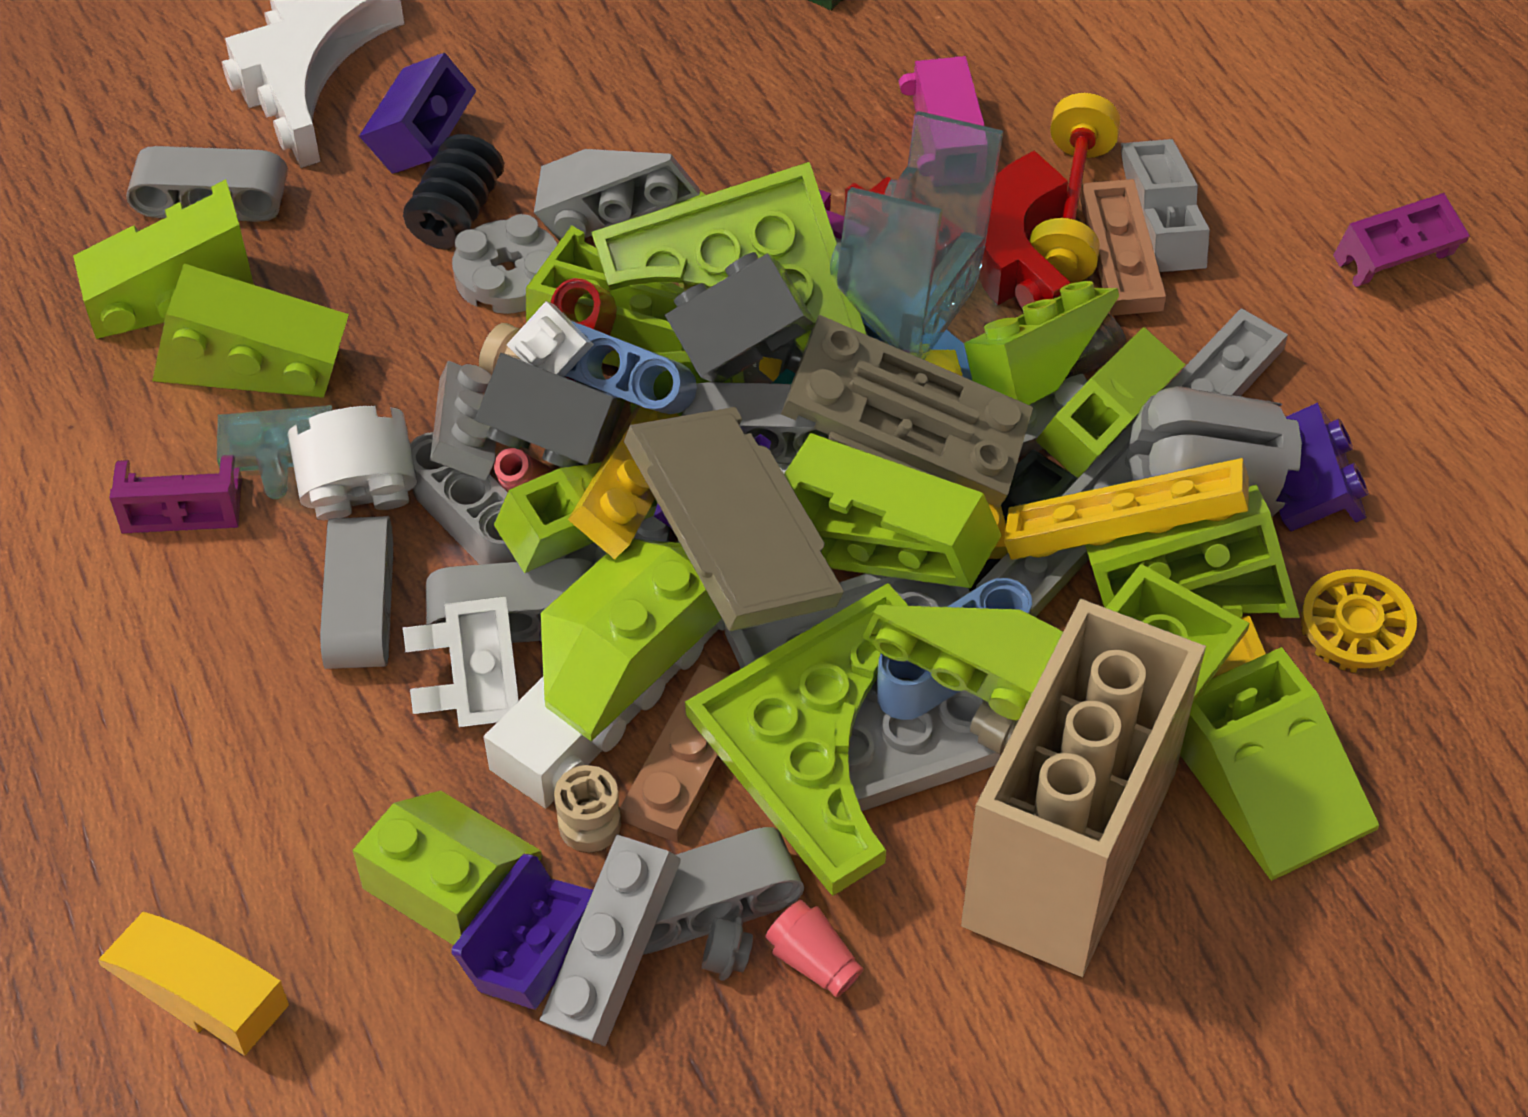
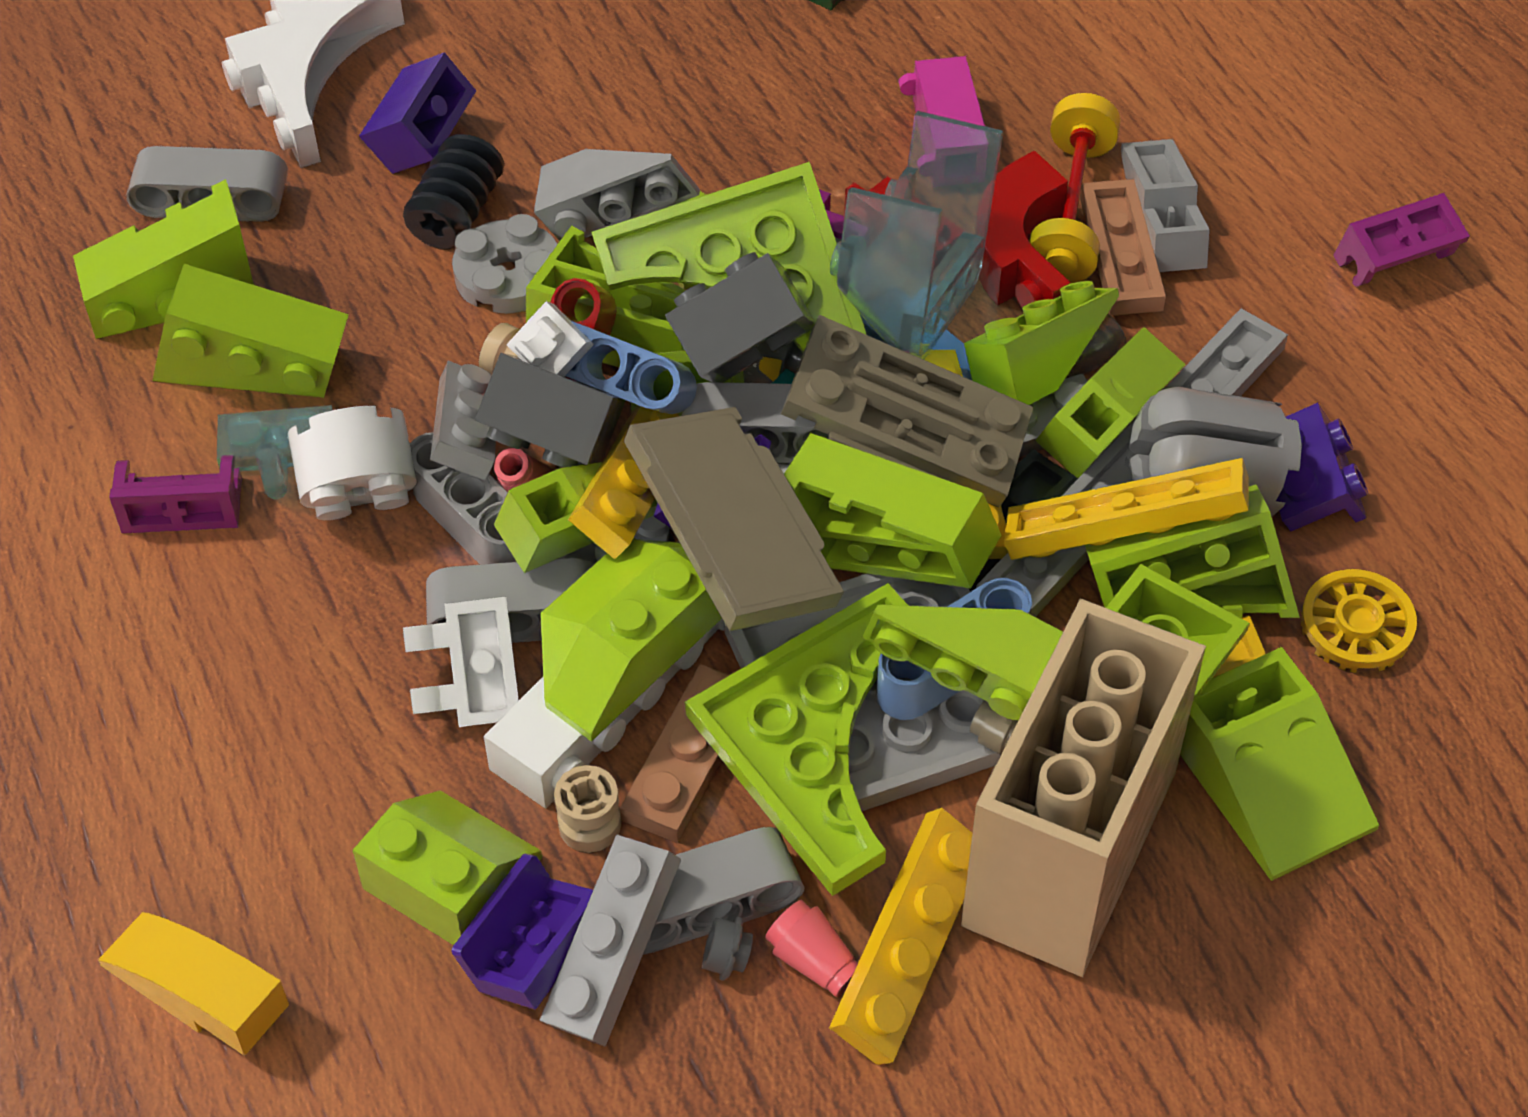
(357, 593): light grey beam -> none
(906, 940): none -> yellow plate

